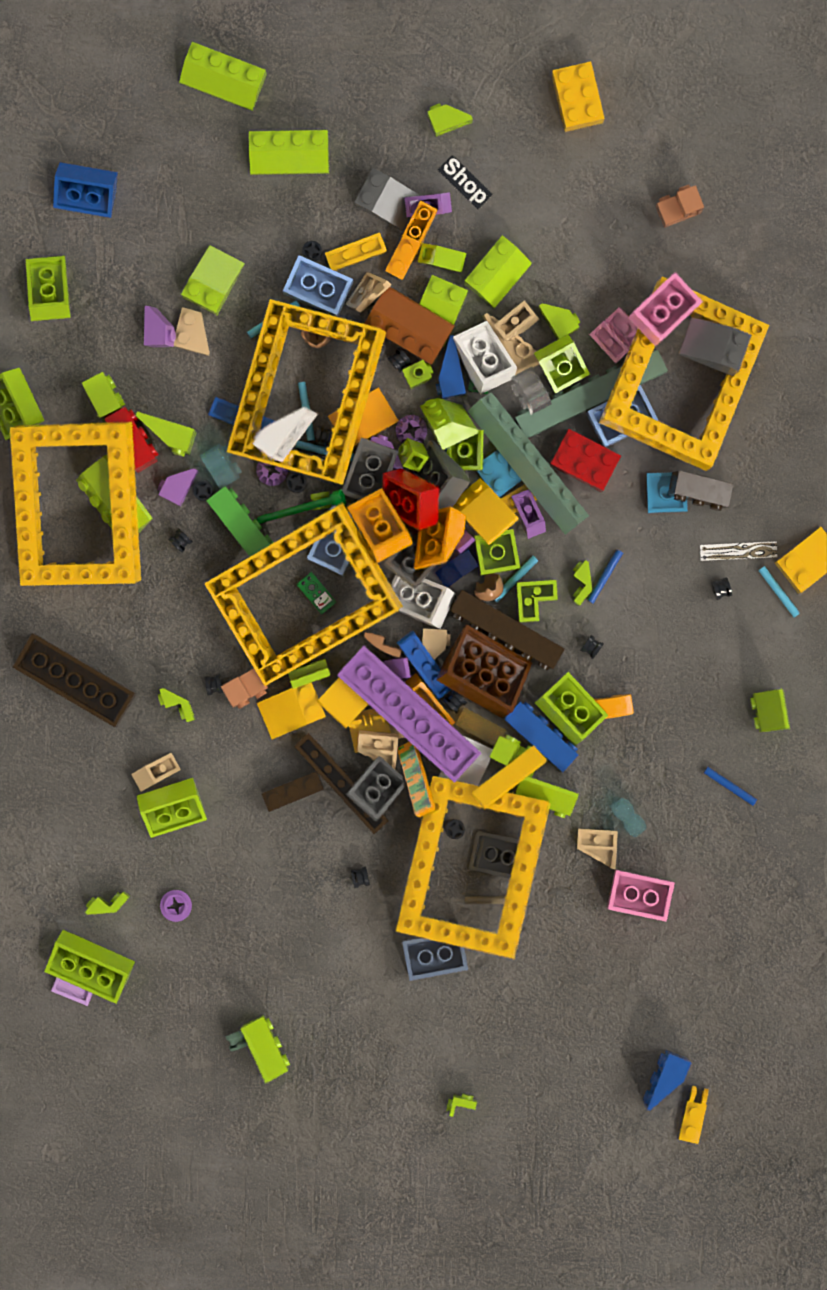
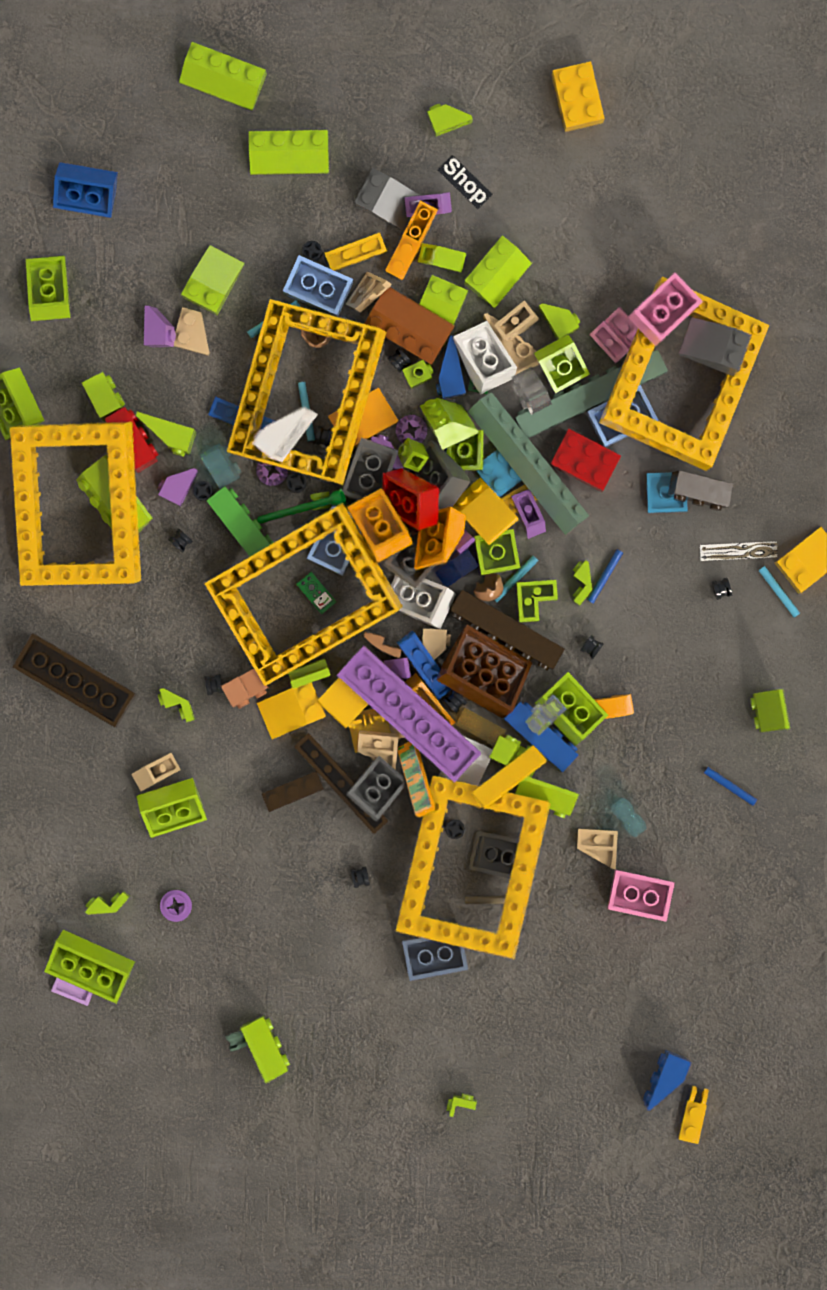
(315, 448): medium azure bar -> none
(545, 715): none -> clear brick
(680, 207): nougat brick -> none

